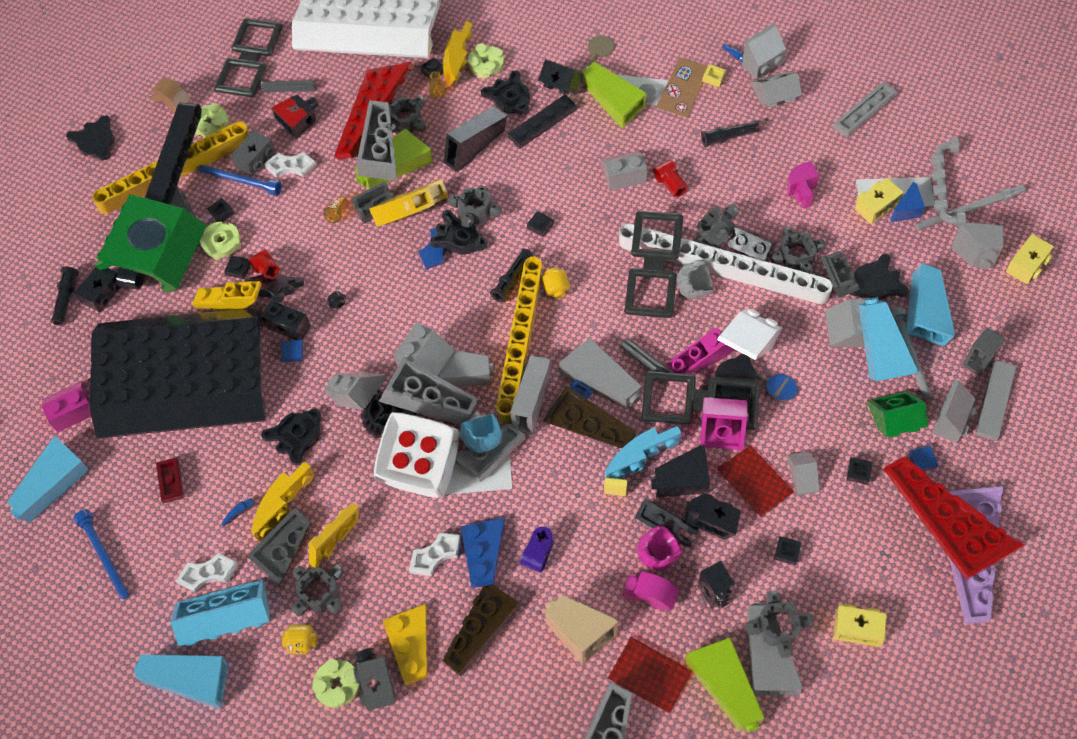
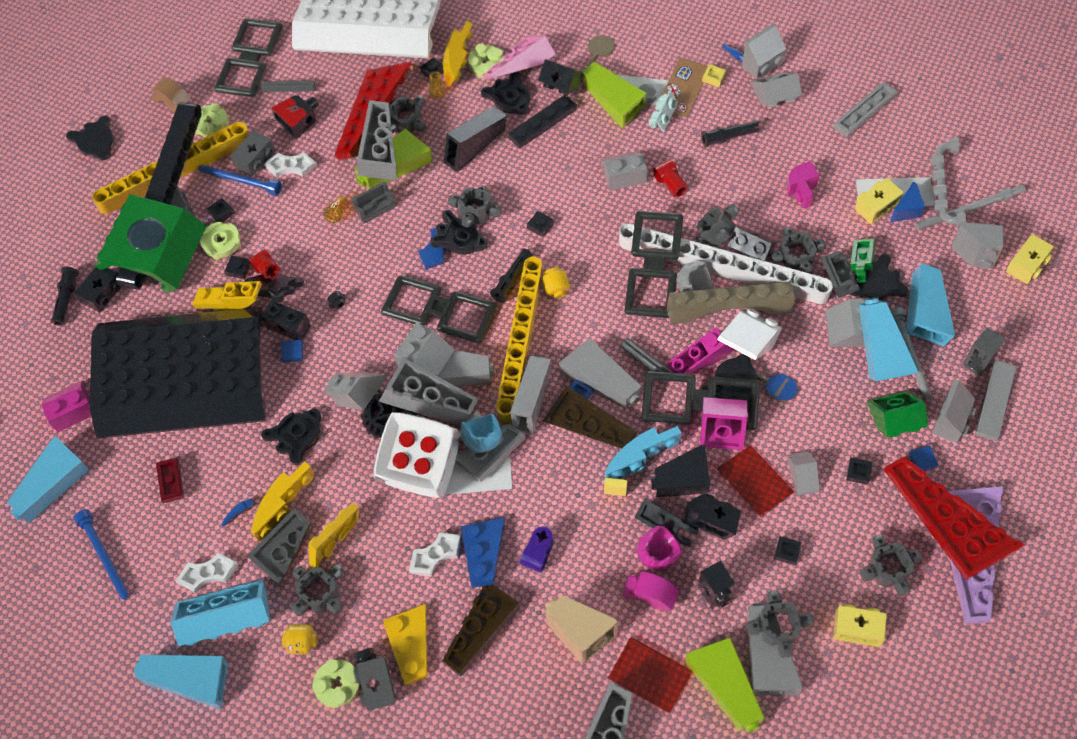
(409, 203): yellow slope -> none
(439, 308): none -> pearl dark grey bar
(526, 54): none -> bright pink wedge
(665, 109): none -> light aqua hinge
(691, 305): none -> dark tan arch
(862, 257): none -> green plate
(906, 559): none -> dark grey piece

